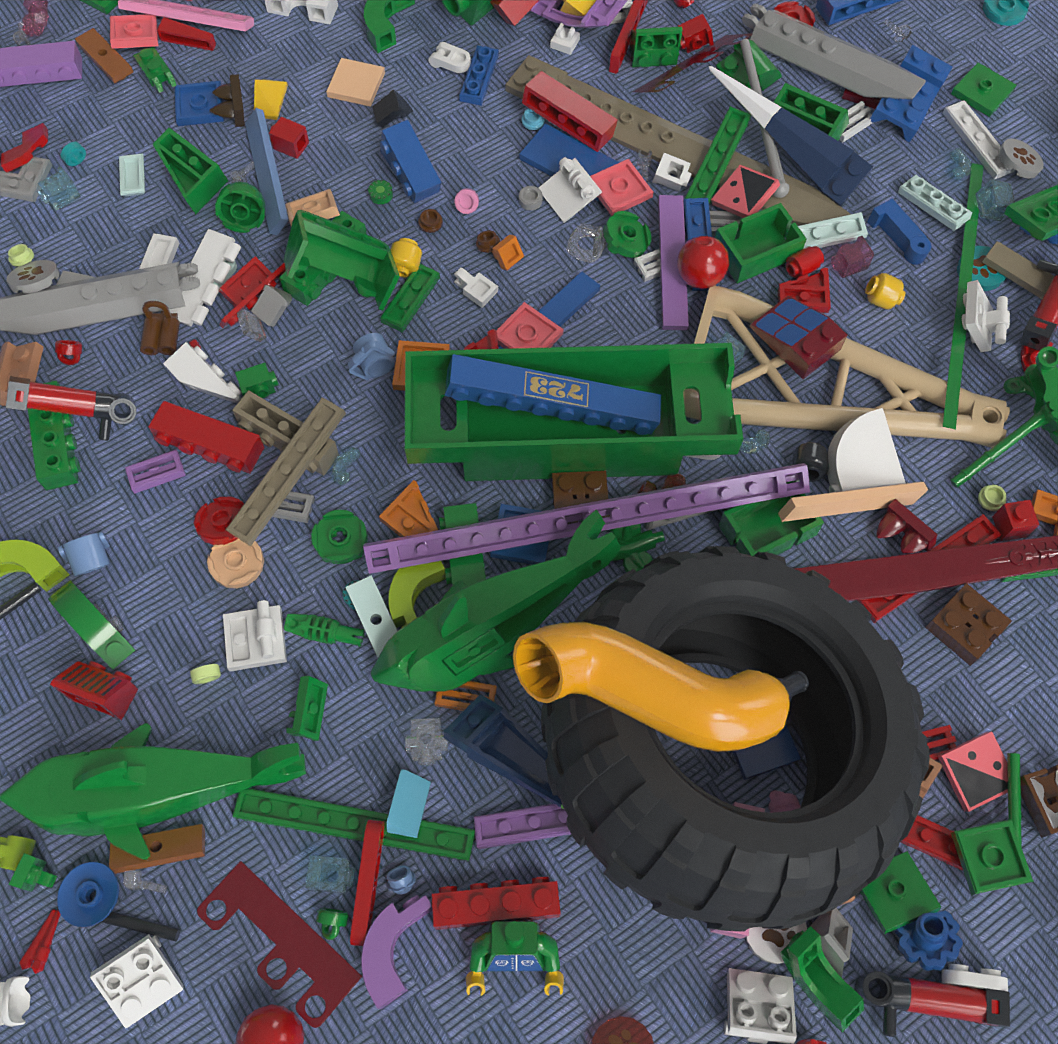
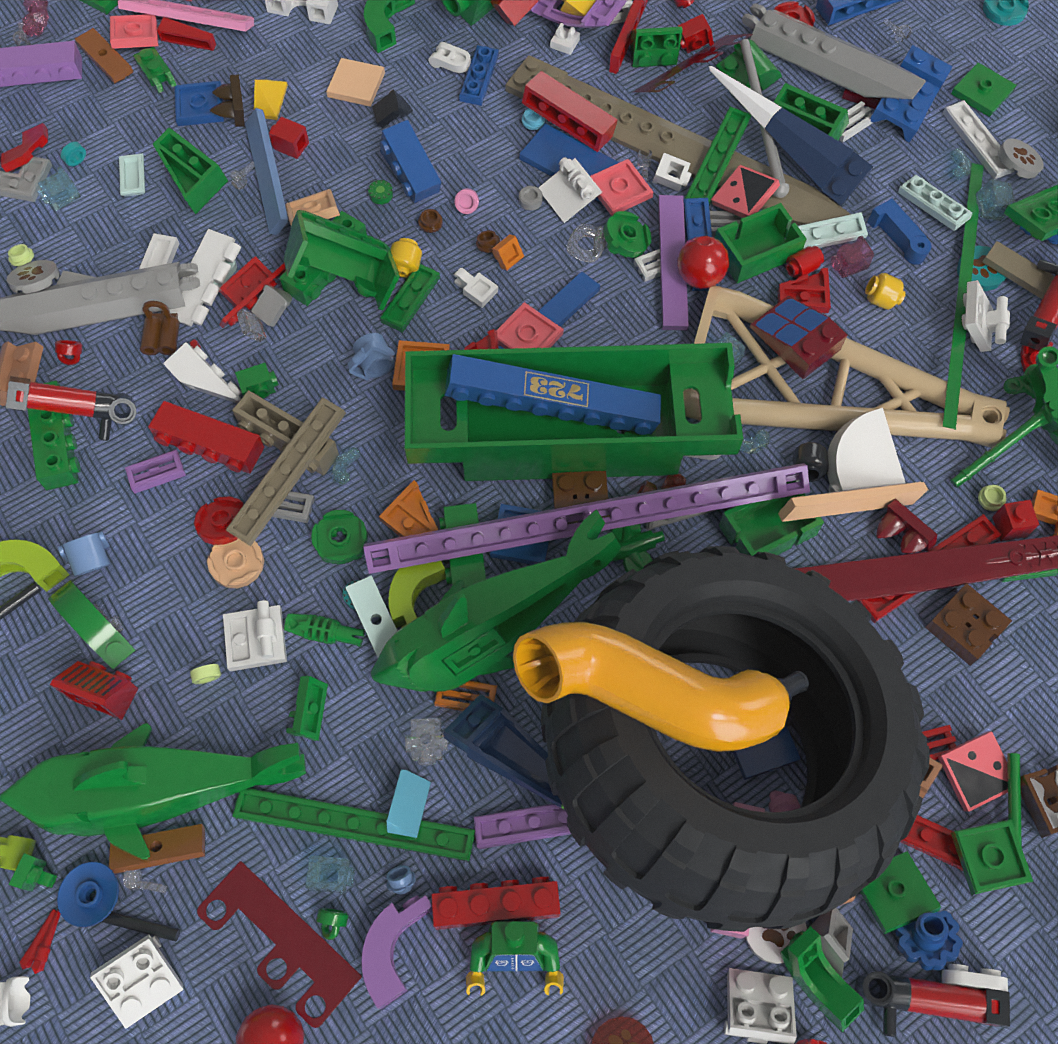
(240, 207): green cylinder -> none
(367, 881): red beam -> none

